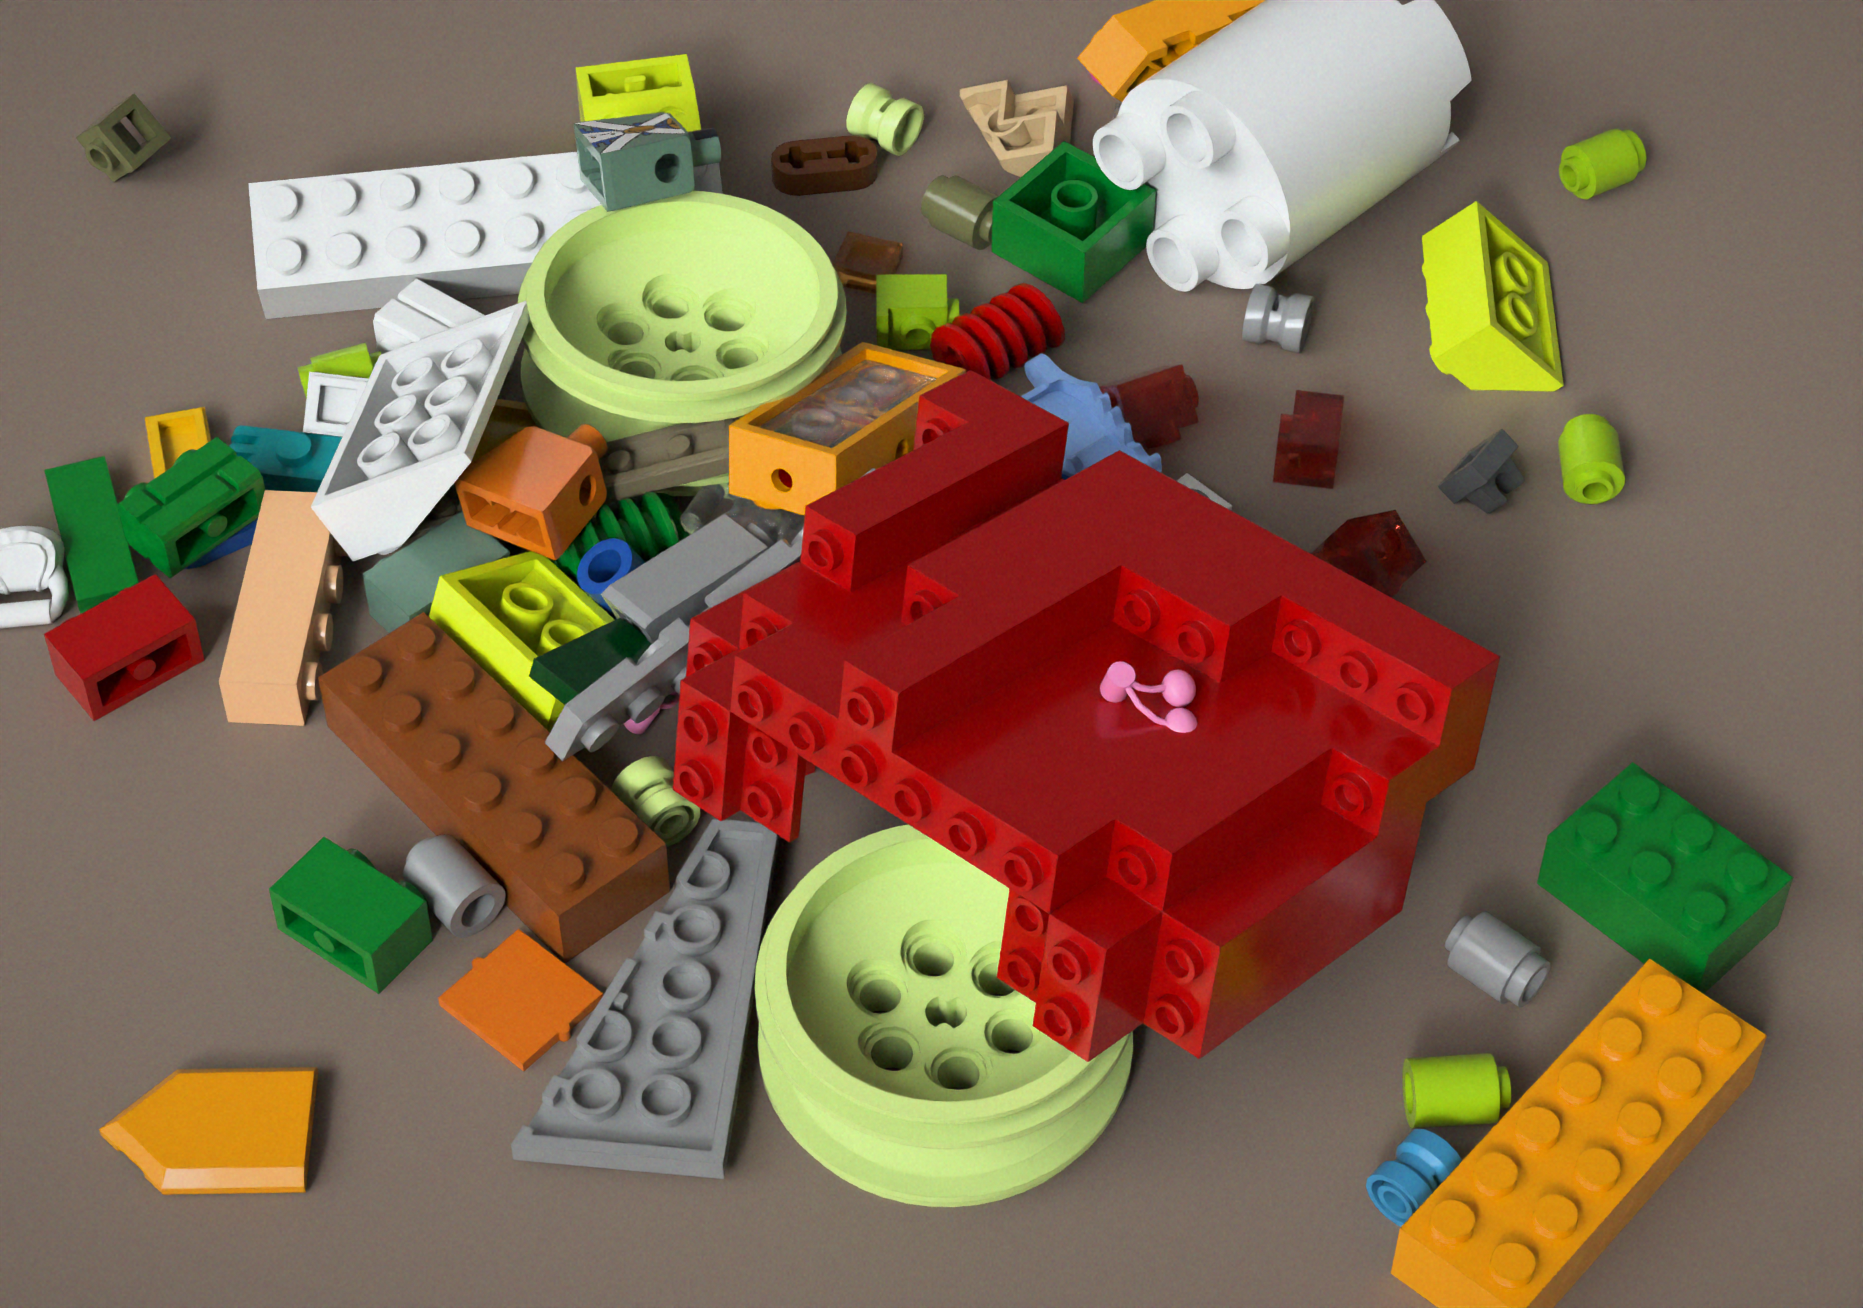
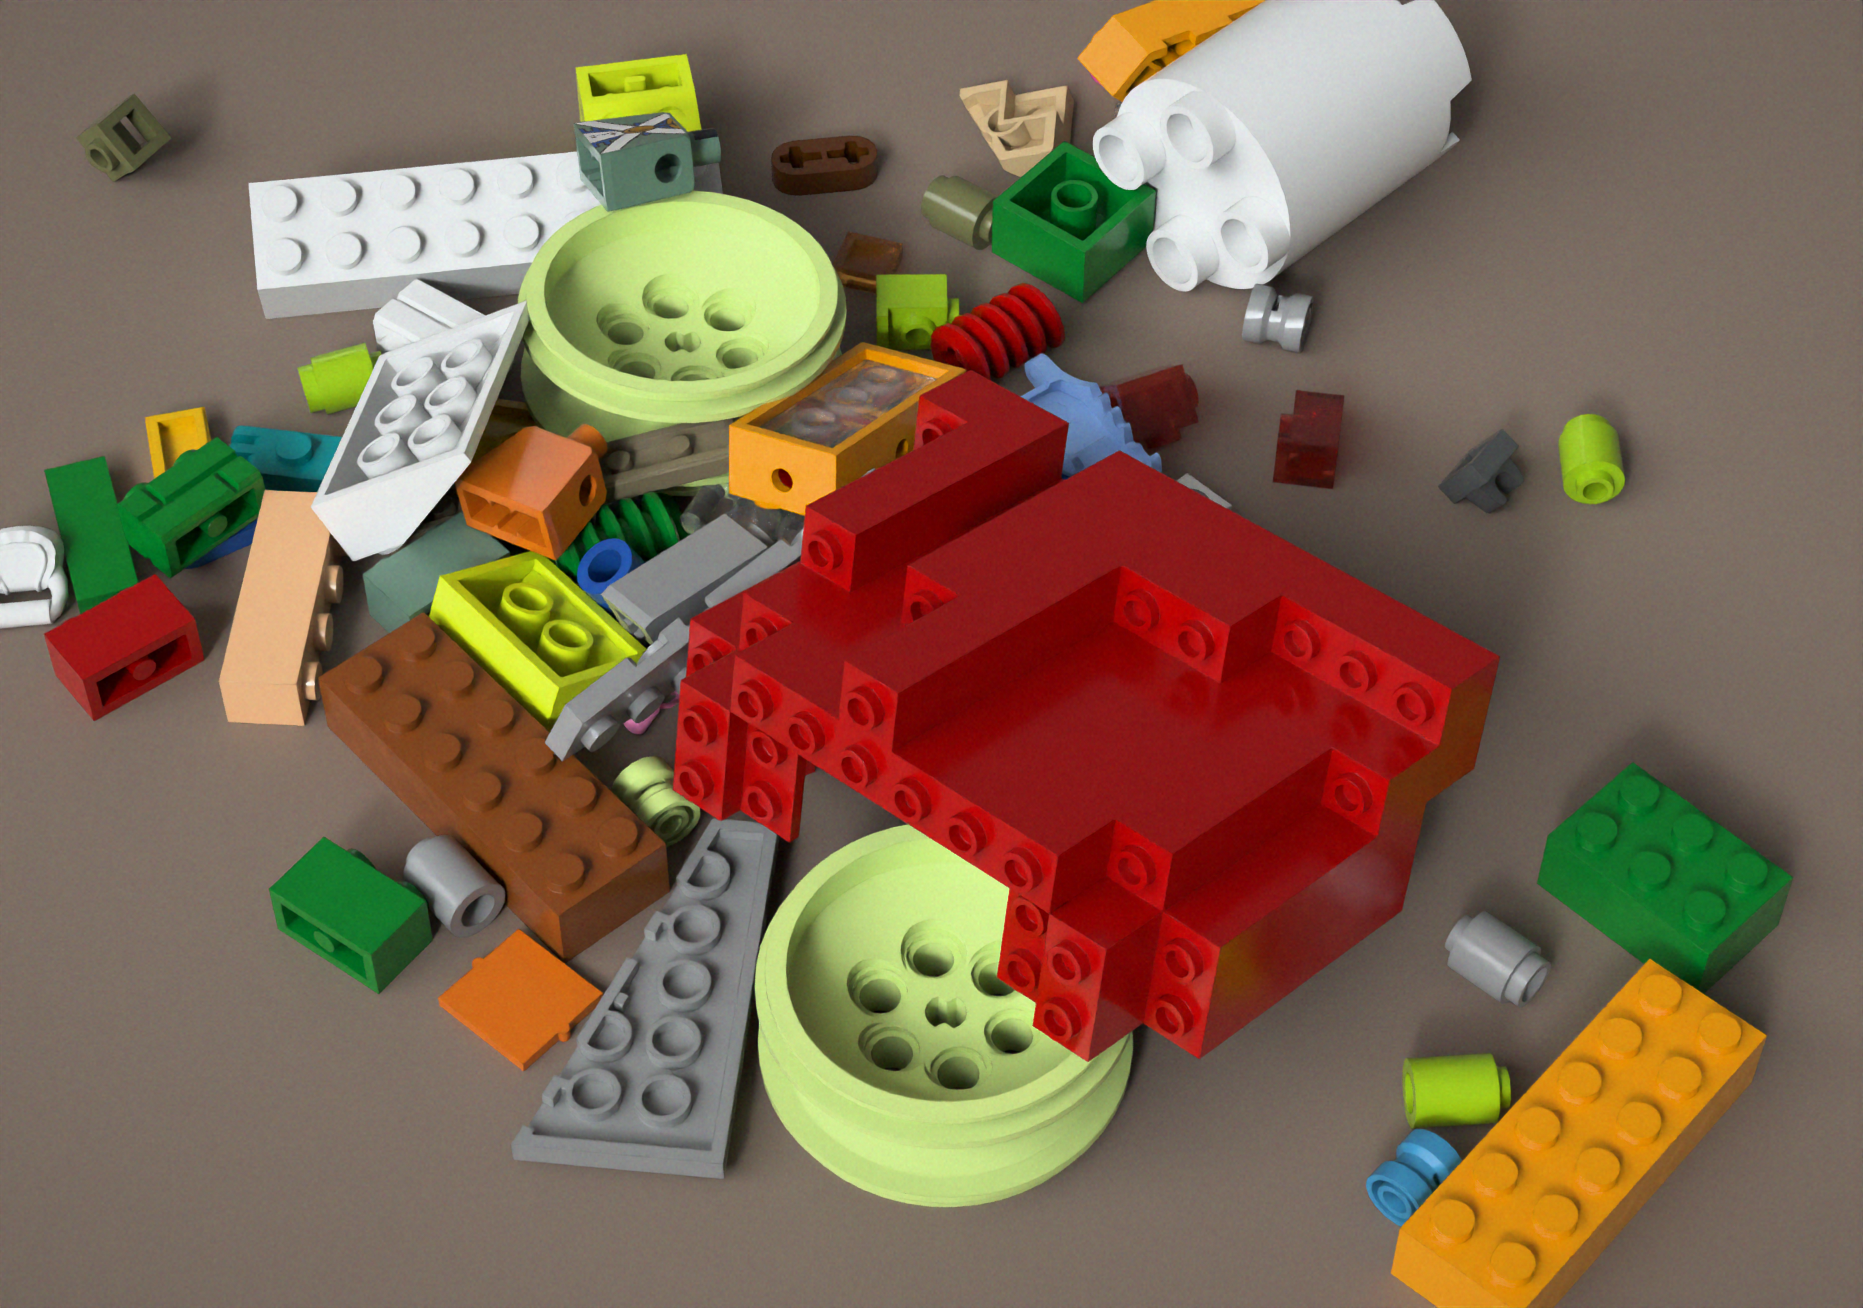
(221, 1130): light orange tile -> none
(331, 402): white tile -> none
(584, 660): dark green tile -> none
(885, 119): yellowish green wheel -> none
(1177, 689): bright pink piece -> none
(1373, 551): clear red brick -> none
(1490, 305): neon yellow slope -> none
(1602, 162): lime brick -> none

